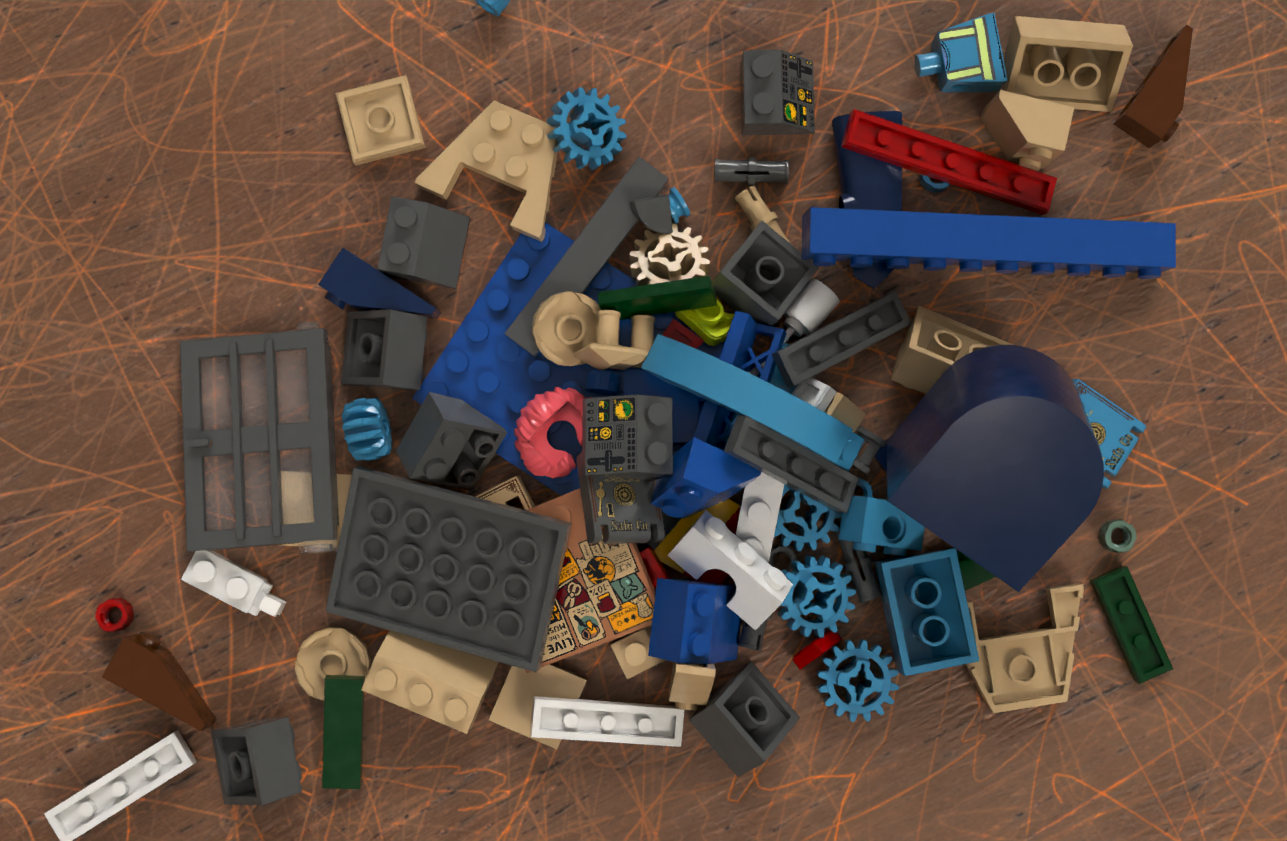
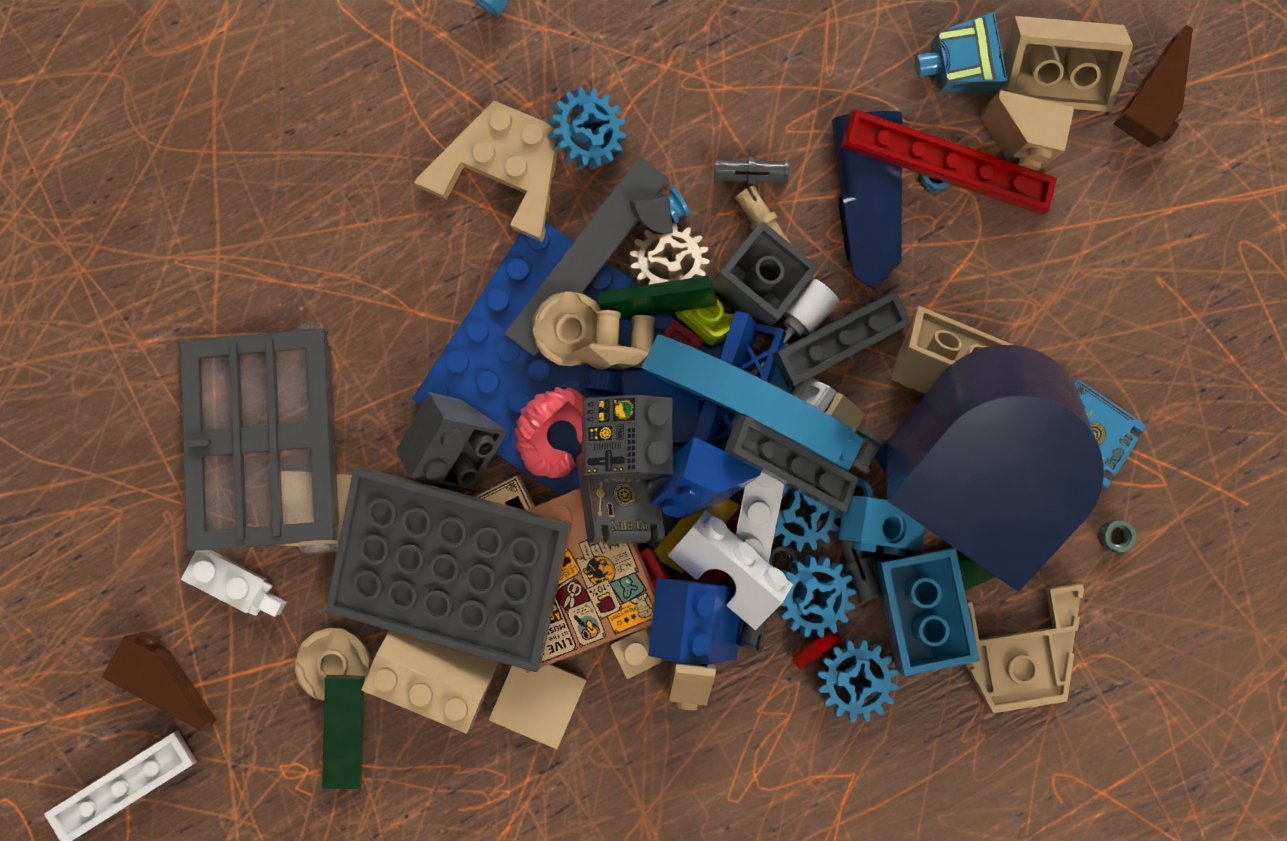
(103, 610): red axle -> none
(257, 761): dark grey slope -> none
(367, 289): dark blue slope -> none
(367, 429): dark azure gear -> none
(380, 120): tan tile -> none
(384, 349): dark grey slope -> none
(423, 243): dark grey slope -> none
(606, 721): white plate -> none
(745, 720): dark grey slope -> none
(776, 93): dark grey slope -> none
(987, 241): blue brick -> none
(1131, 624): dark green tile -> none

